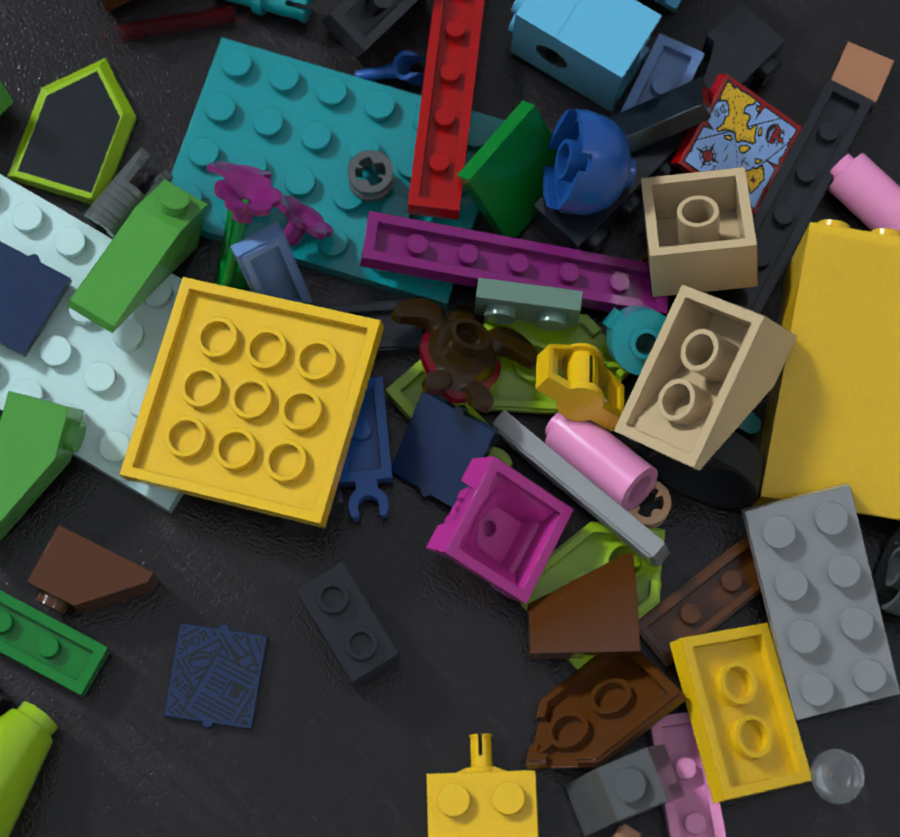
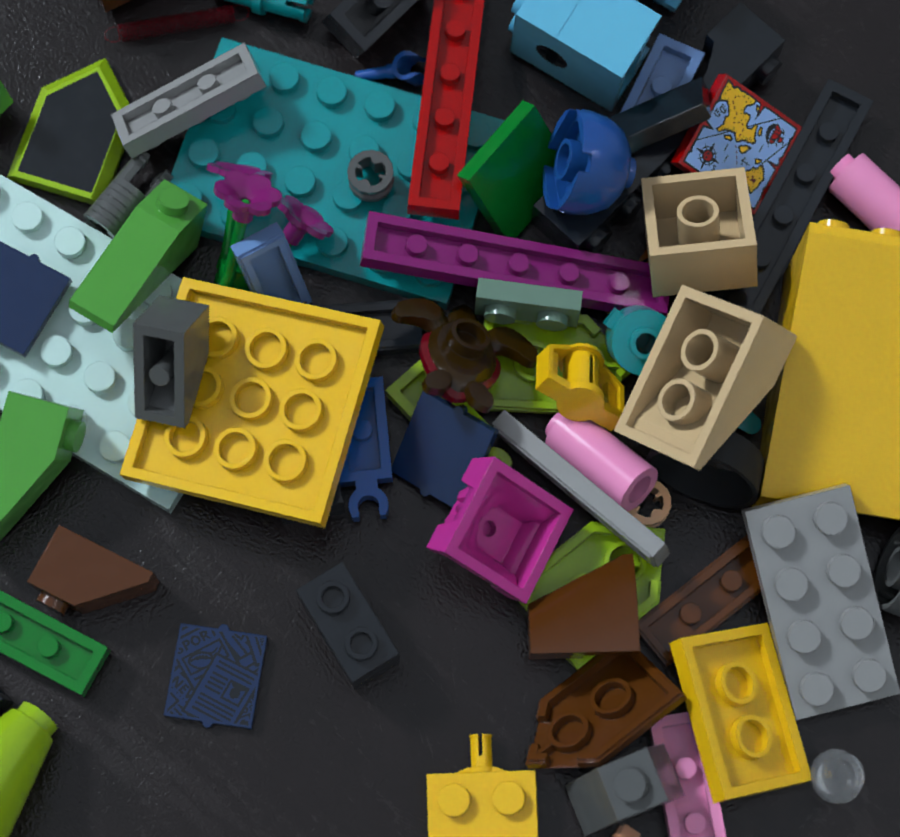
(169, 359): none -> dark grey slope
(188, 100): none -> light grey plate
(862, 71): nougat tile -> none

